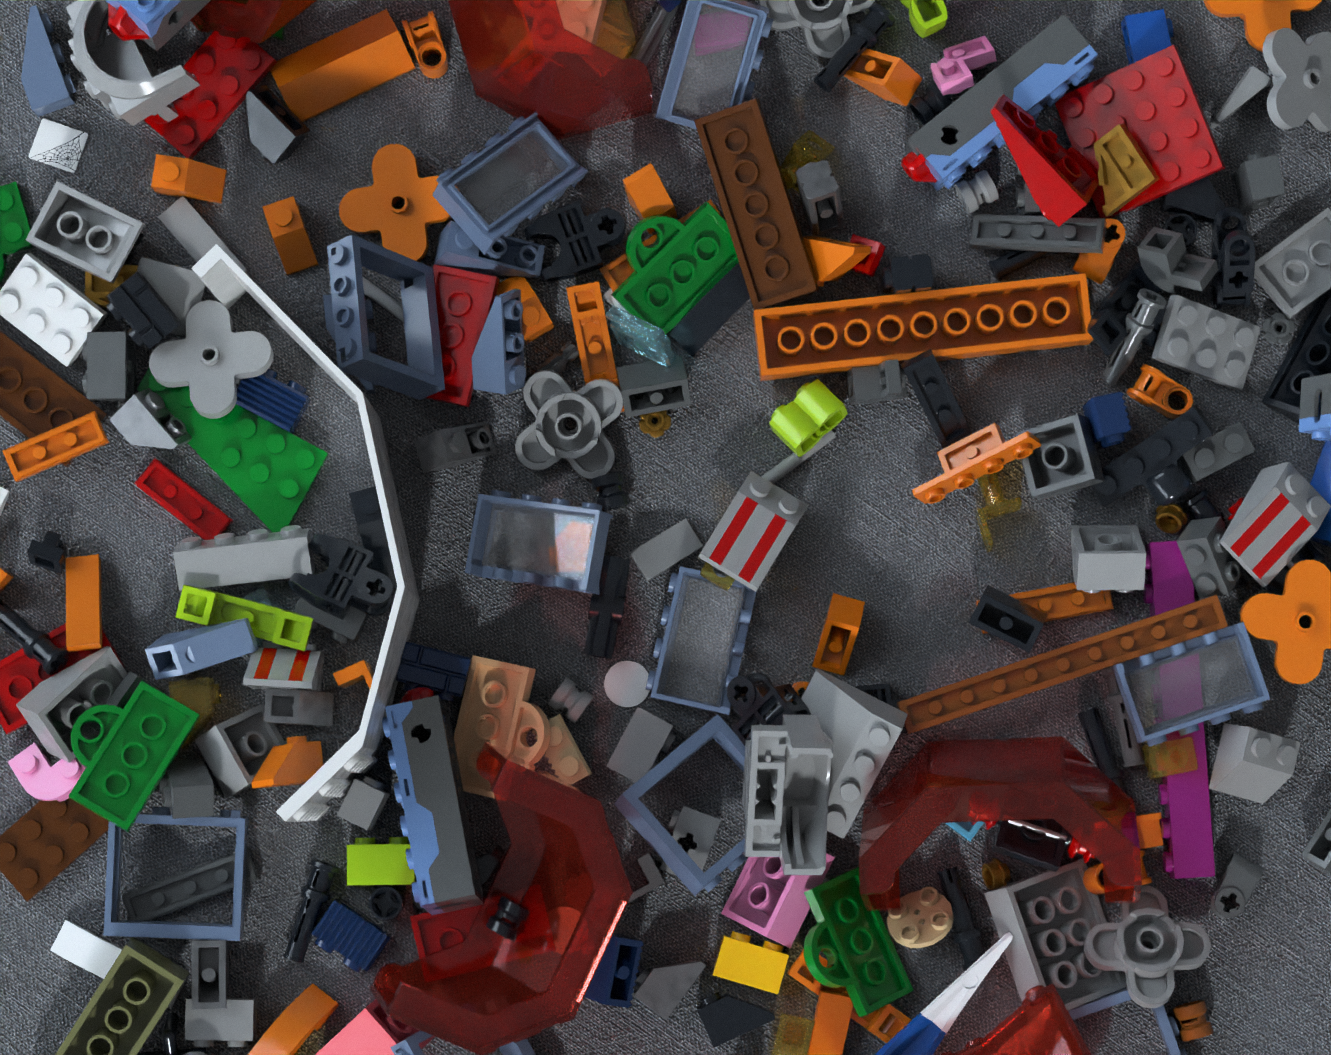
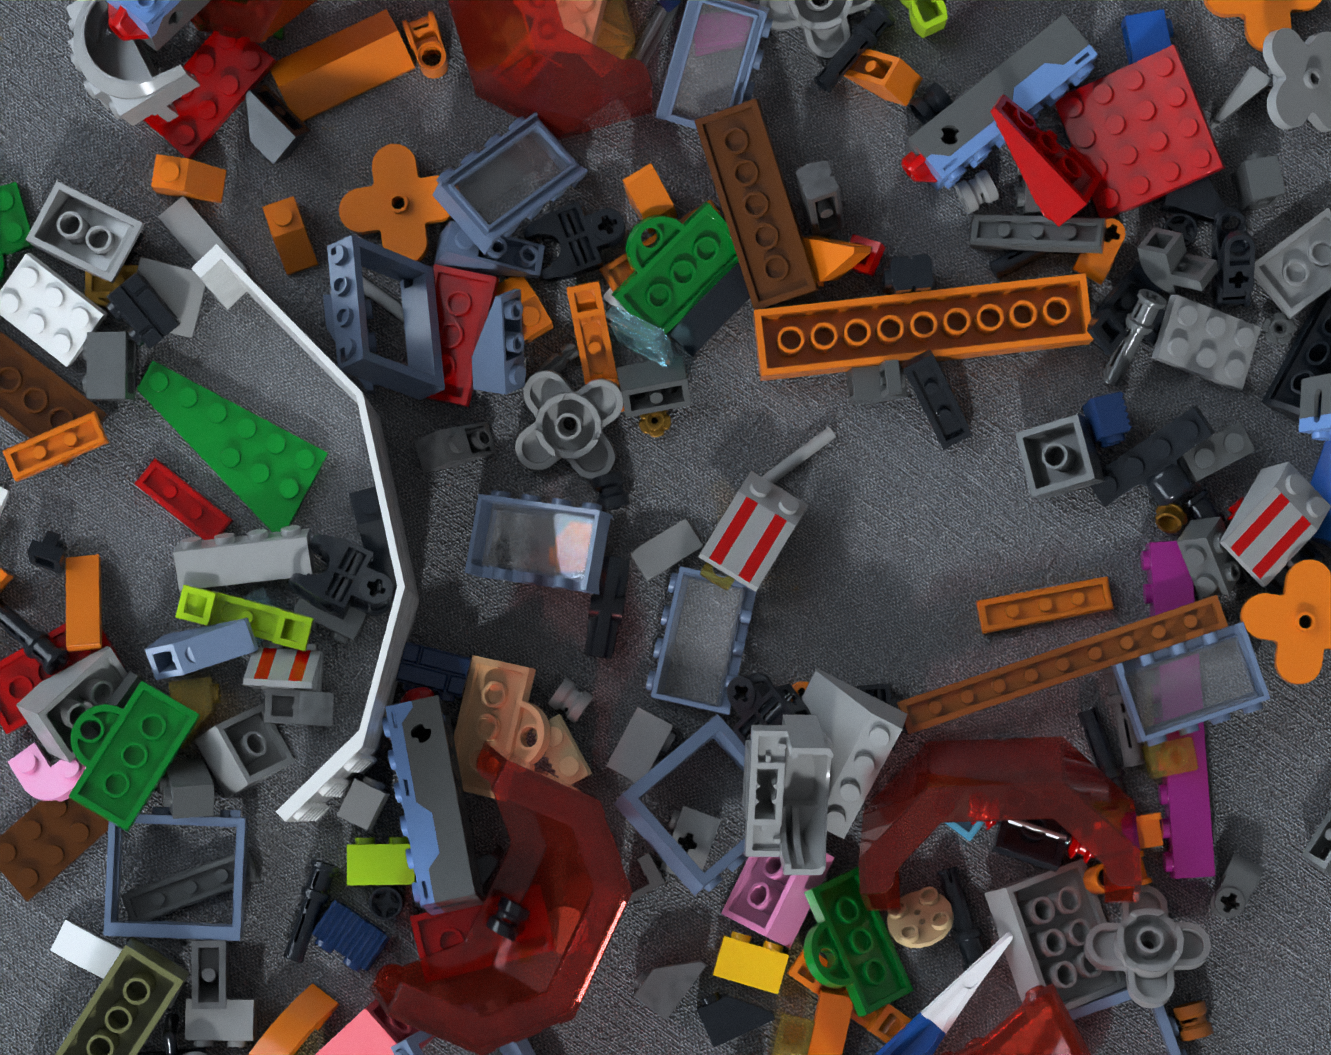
(42, 71): sand blue slope -> none
(58, 145): white sticker -> none
(149, 423): flat silver slope -> none
(215, 380): light grey plant -> none
(273, 400): dark blue brick -> none
(290, 763): orange slope -> none
(355, 673): orange panel -> none
(616, 972): dark blue brick -> none
(626, 683): white sticker -> none
(802, 154): clear yellow bracket -> none
(807, 417): lime brick -> none
(838, 634): orange slope -> none
(953, 71): bright pink plate -> none
(973, 457): orange bracket -> none
(995, 506): clear yellow bracket -> none
(995, 874): pearl gold plate -> none
(1008, 618): black brick -> none
(1108, 558): light grey slope -> none
(1122, 168): pearl gold wing -> none
(1158, 392): orange piece -> none
(1252, 763): light grey slope -> none

